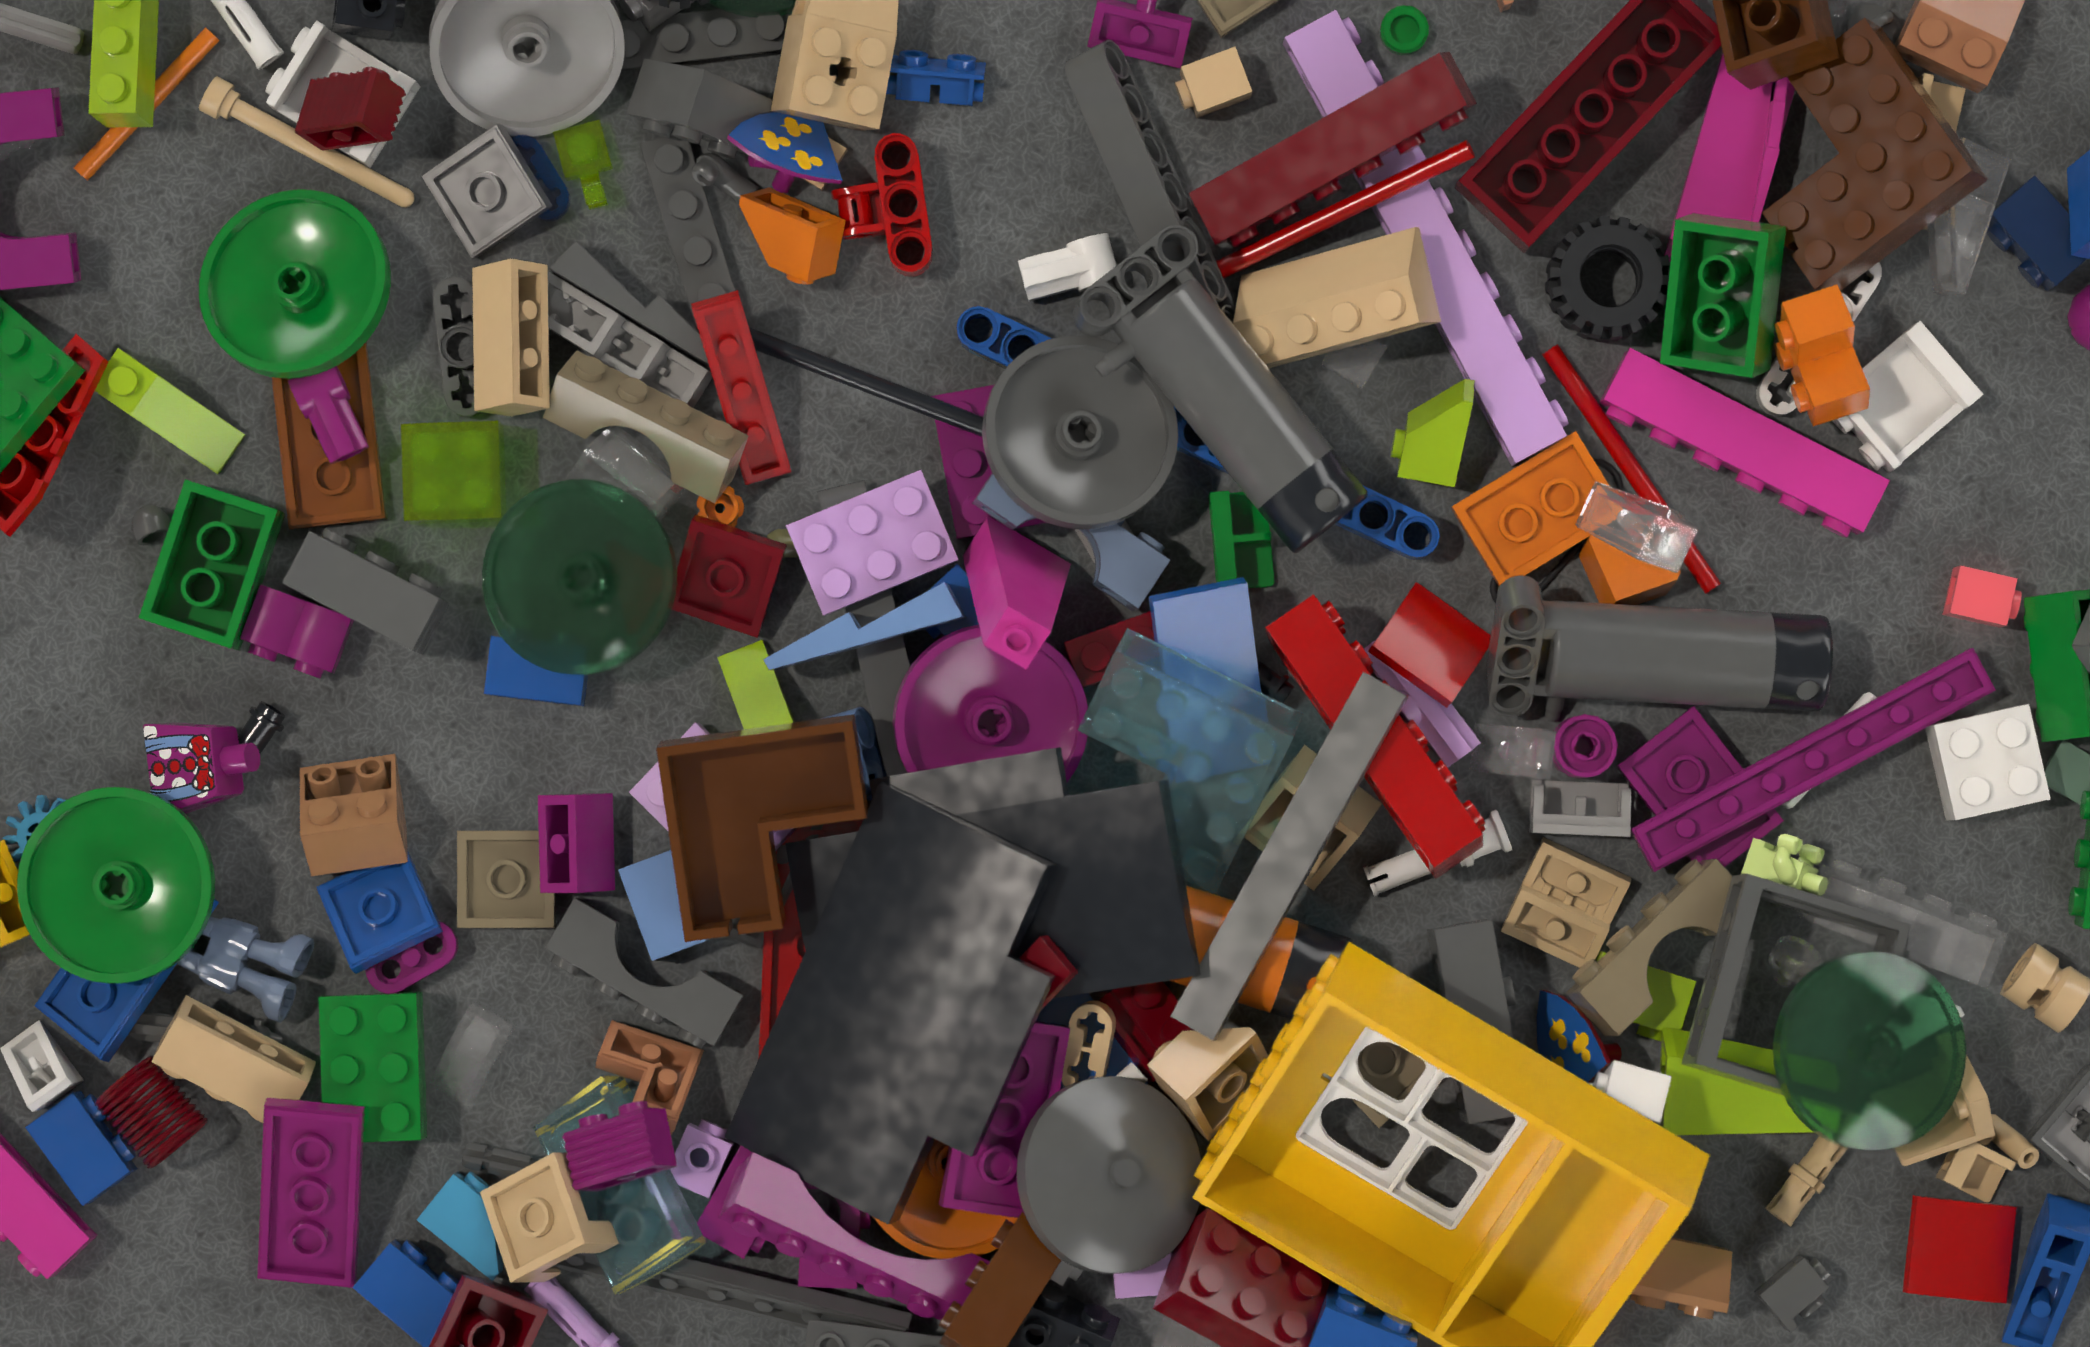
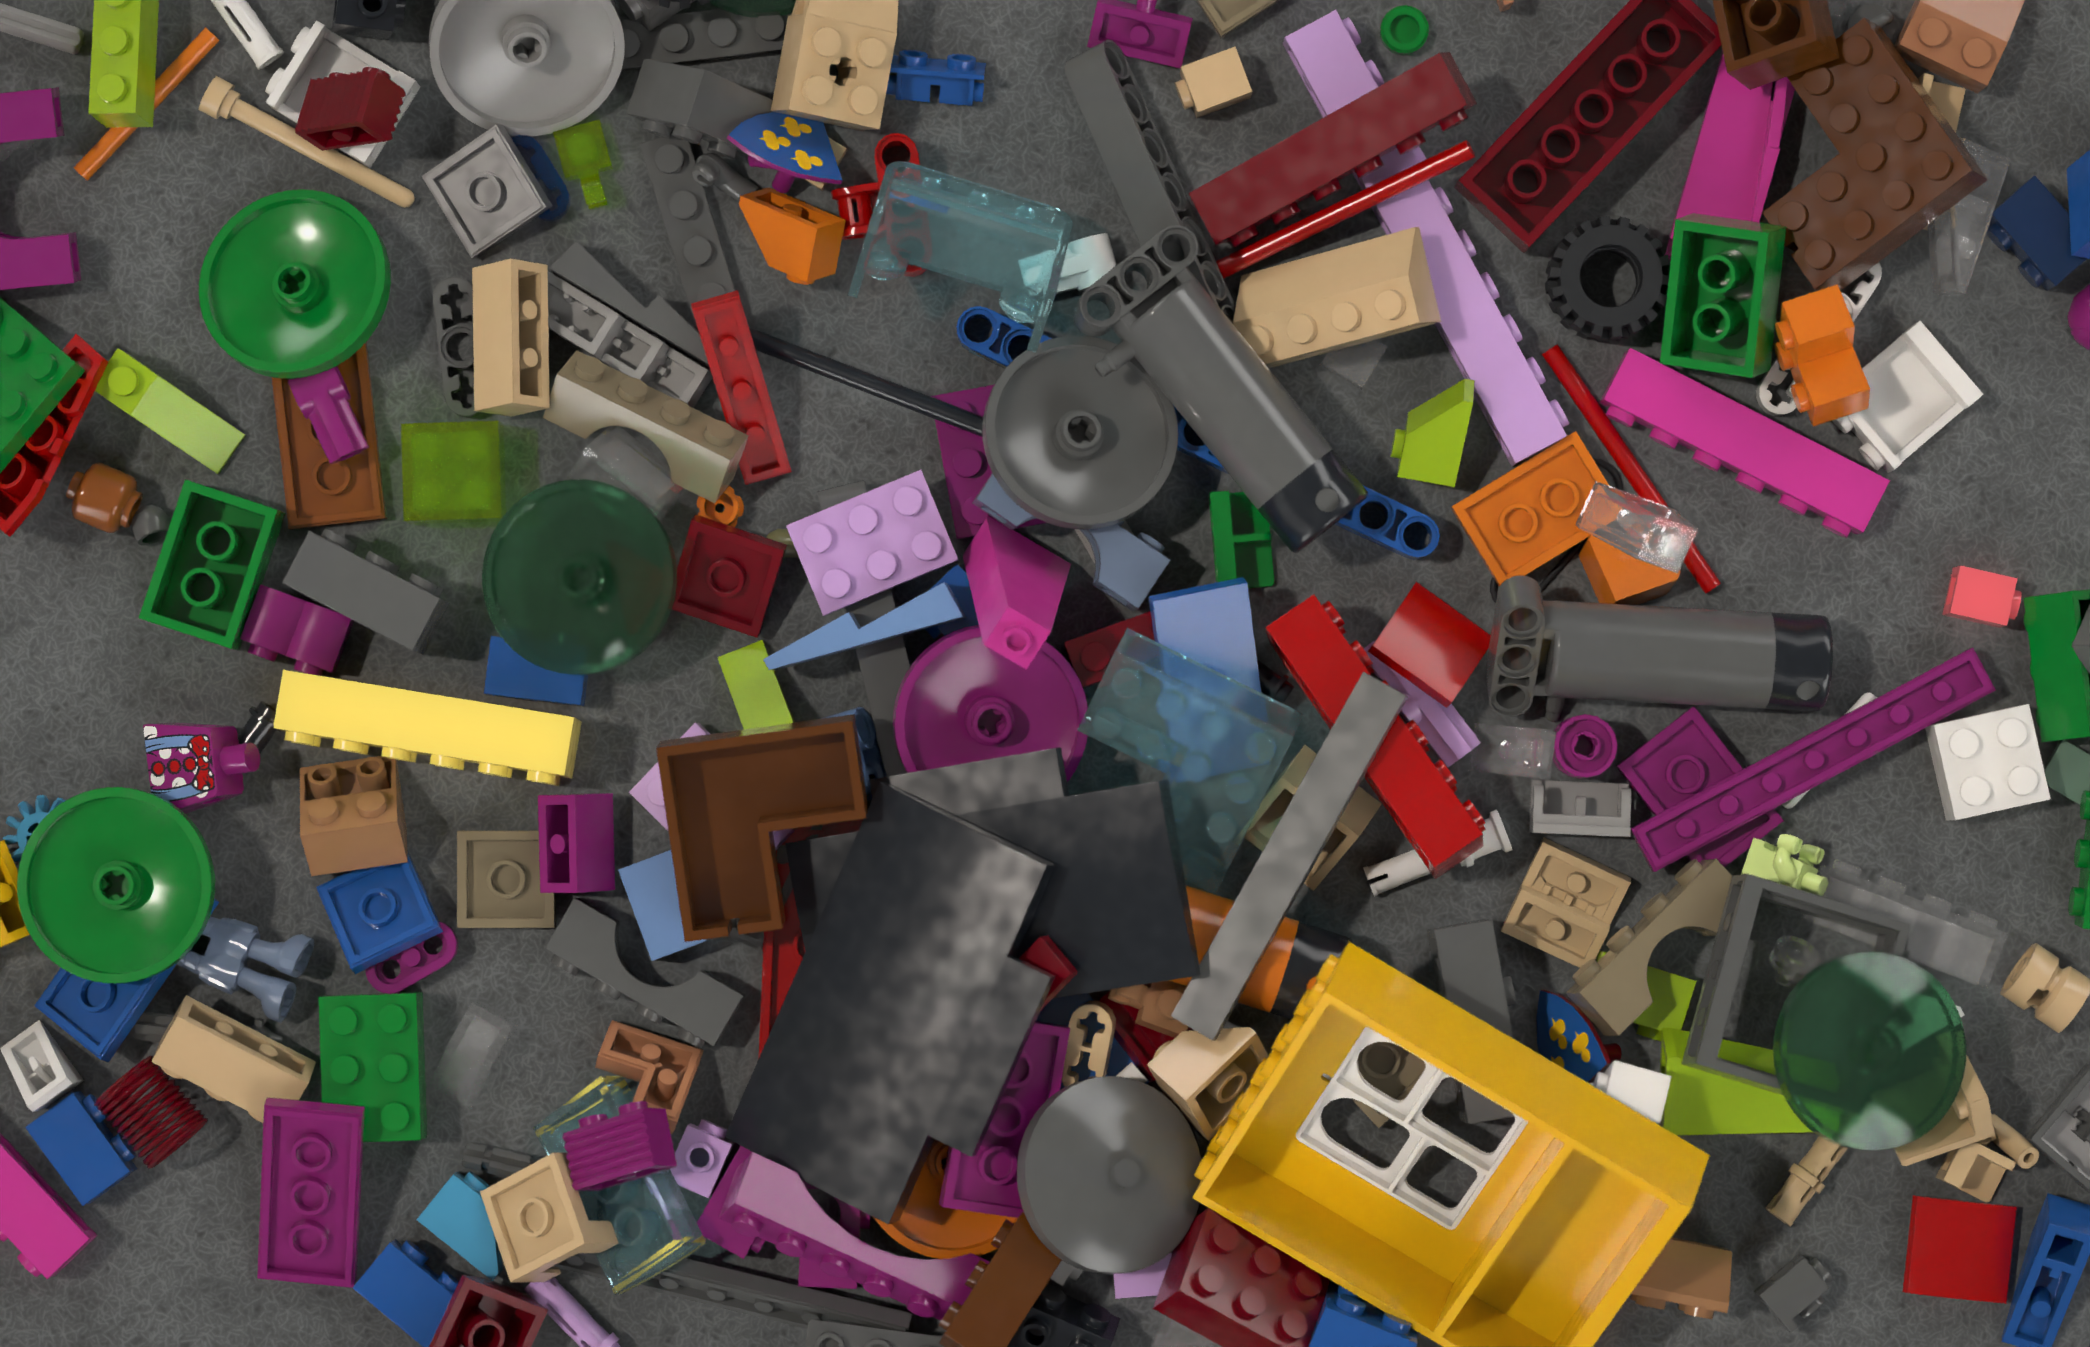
(104, 497): none -> dark orange head
(427, 724): none -> light yellow brick
(967, 235): none -> clear light blue windscreen
(1155, 1005): none -> medium nougat plate

